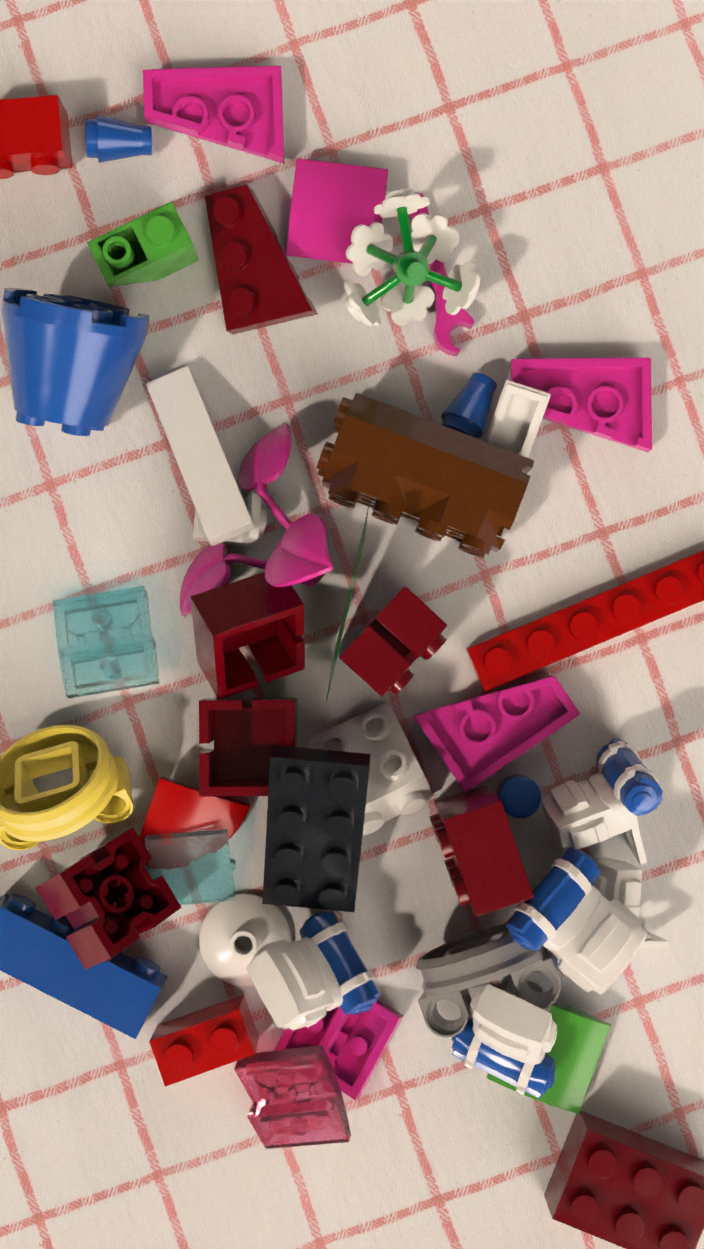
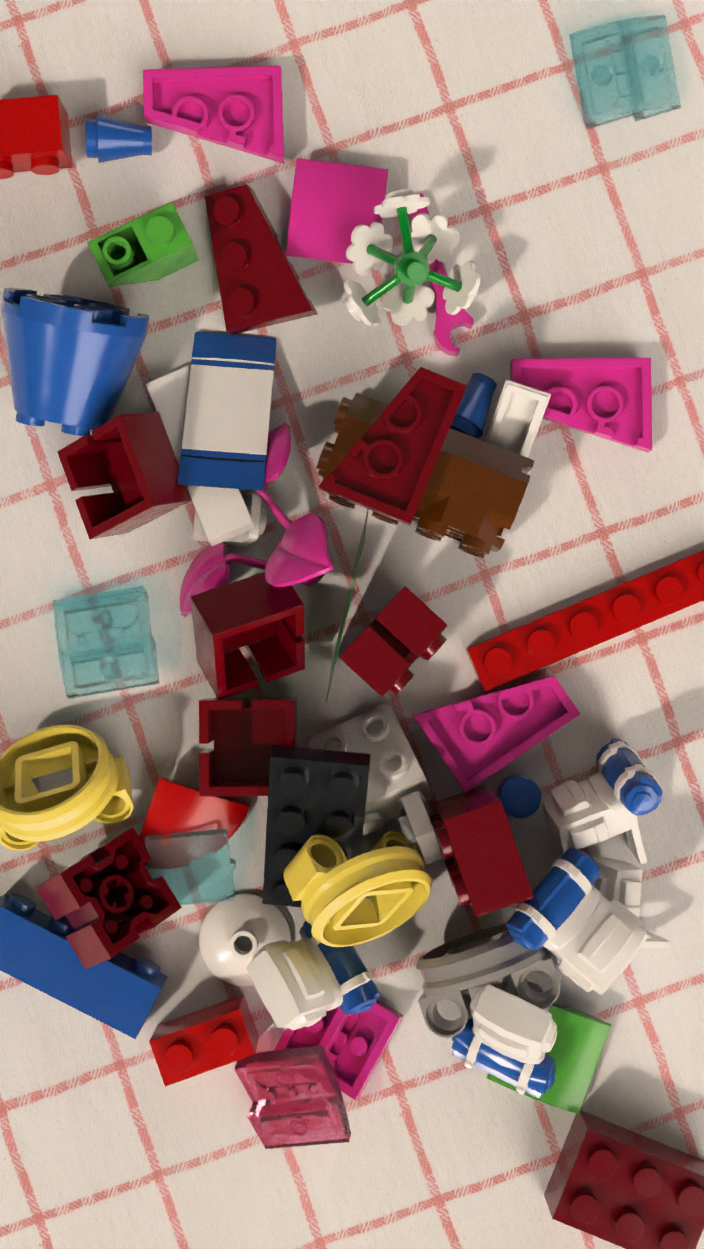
(138, 464): none -> dark red piece
(227, 411): none -> sticker
(336, 888): none -> light yellow piece
(398, 452): none -> dark red wing
(419, 829): none -> white plate
(625, 70): none -> clear light blue slope

